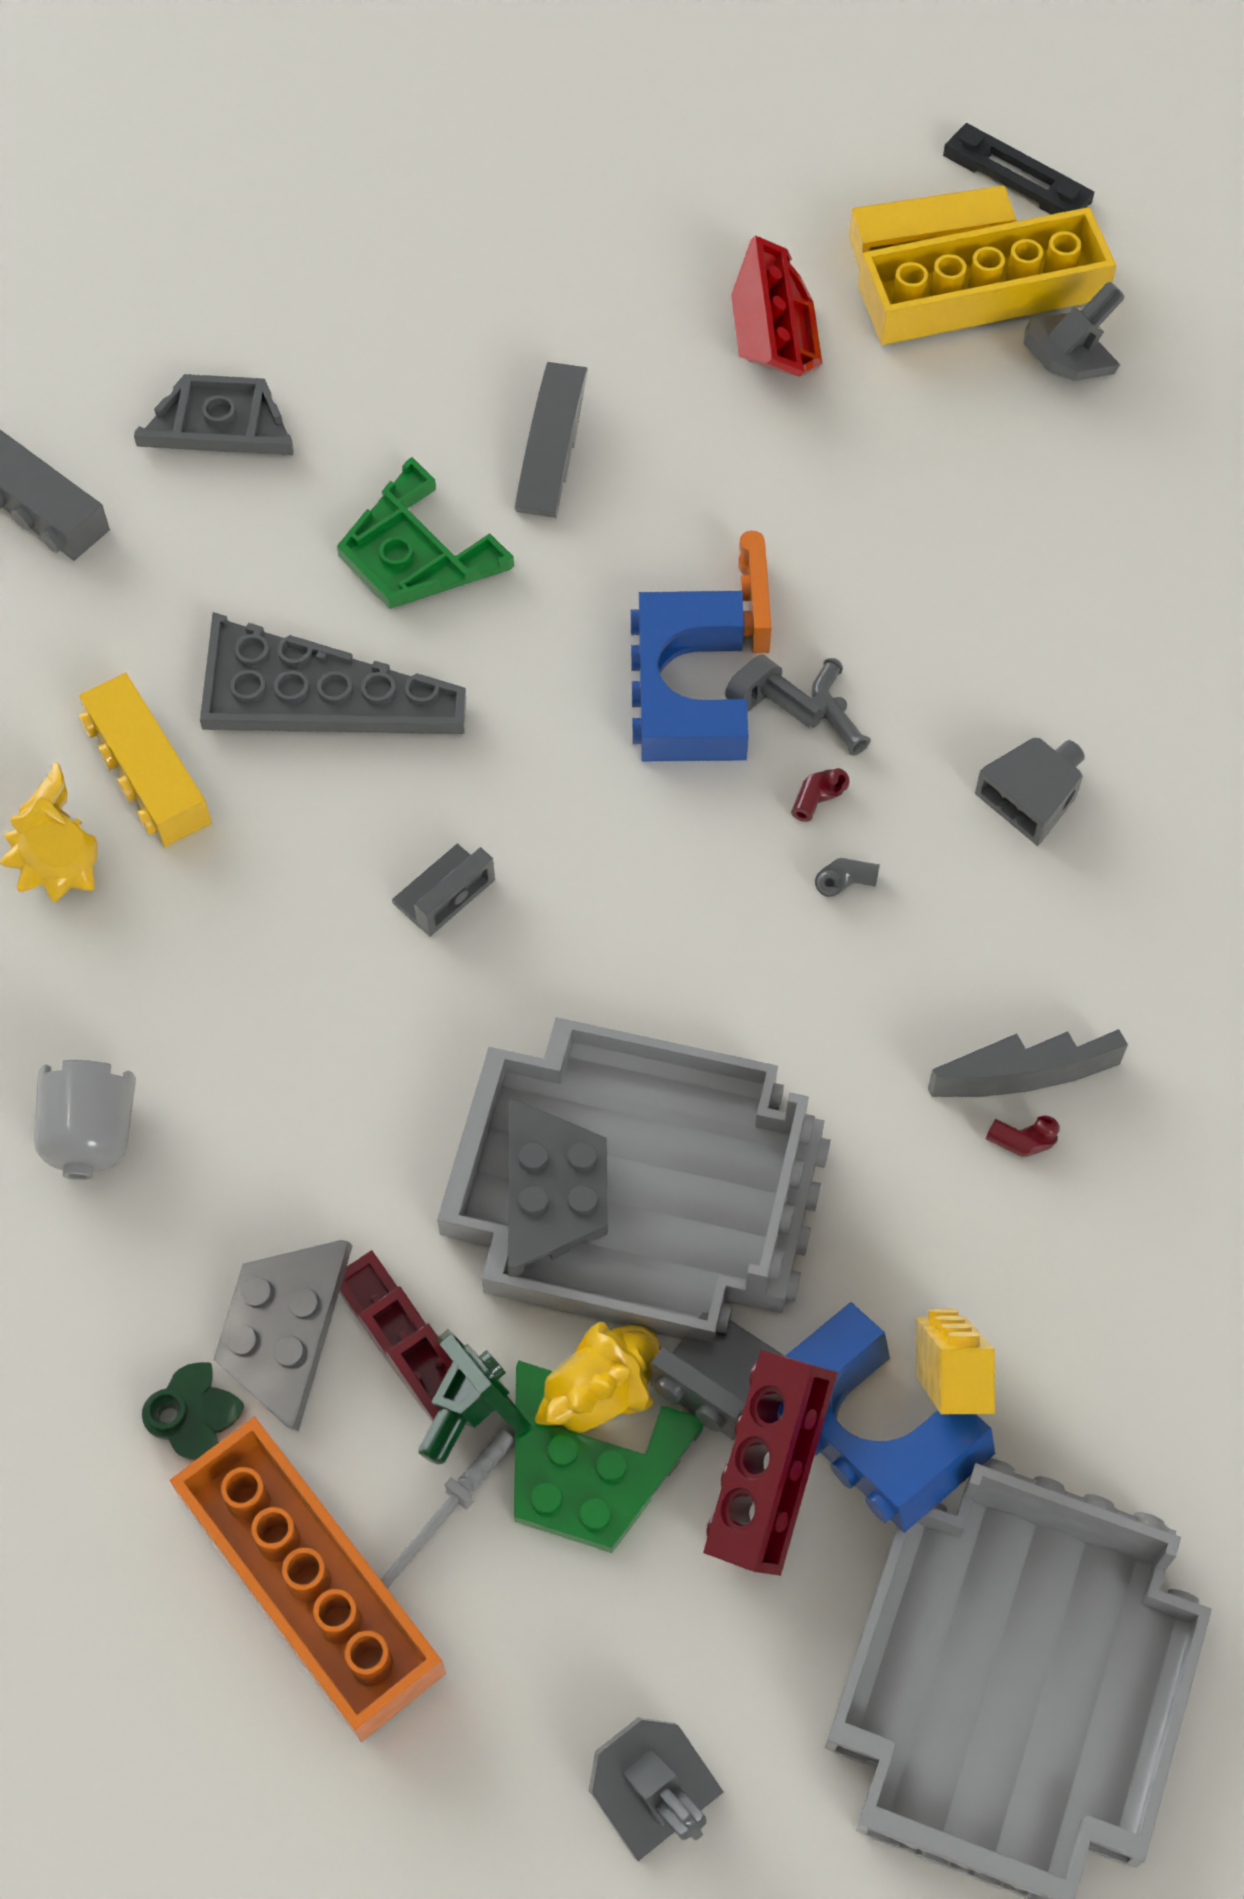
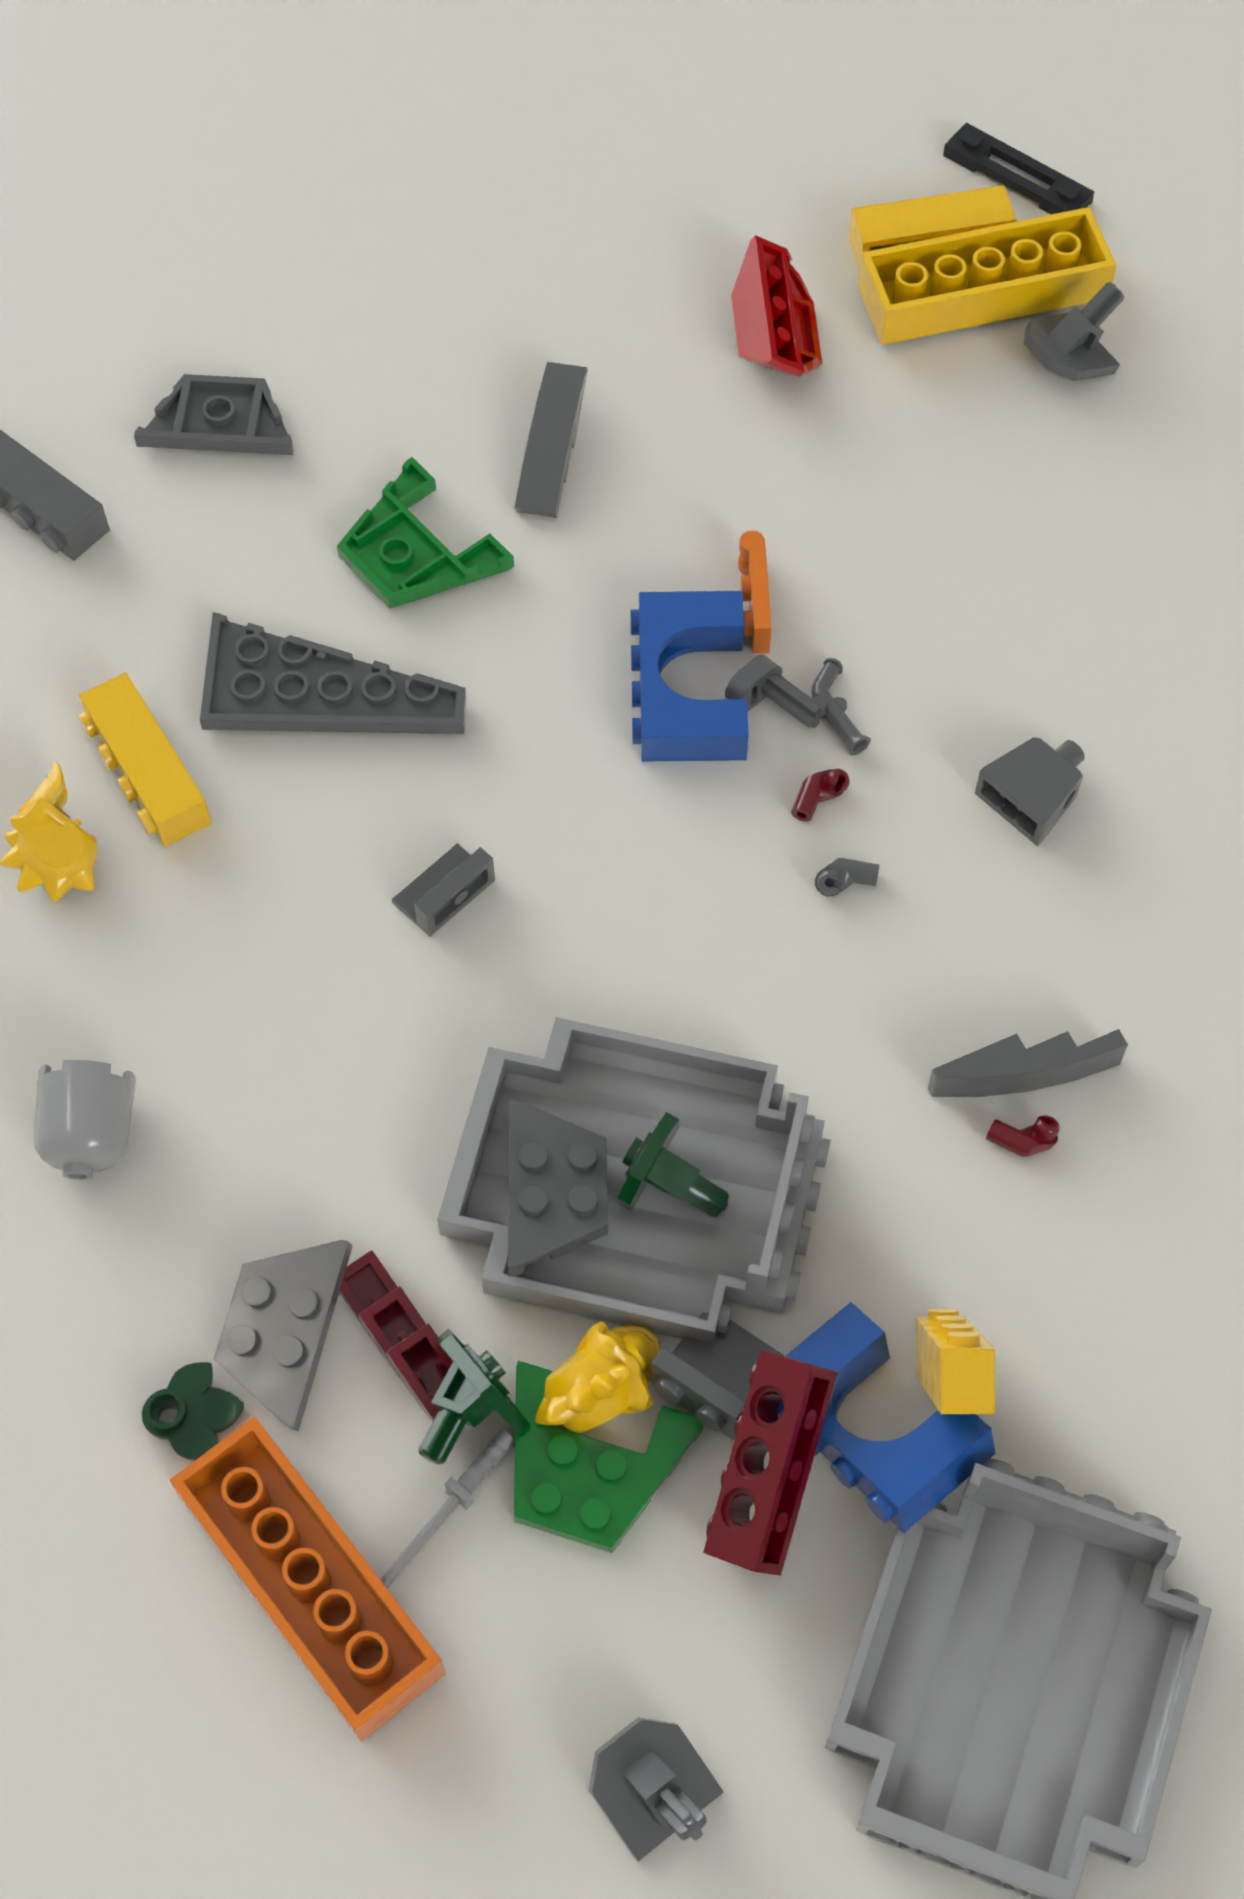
(654, 1164): none -> dark green piece

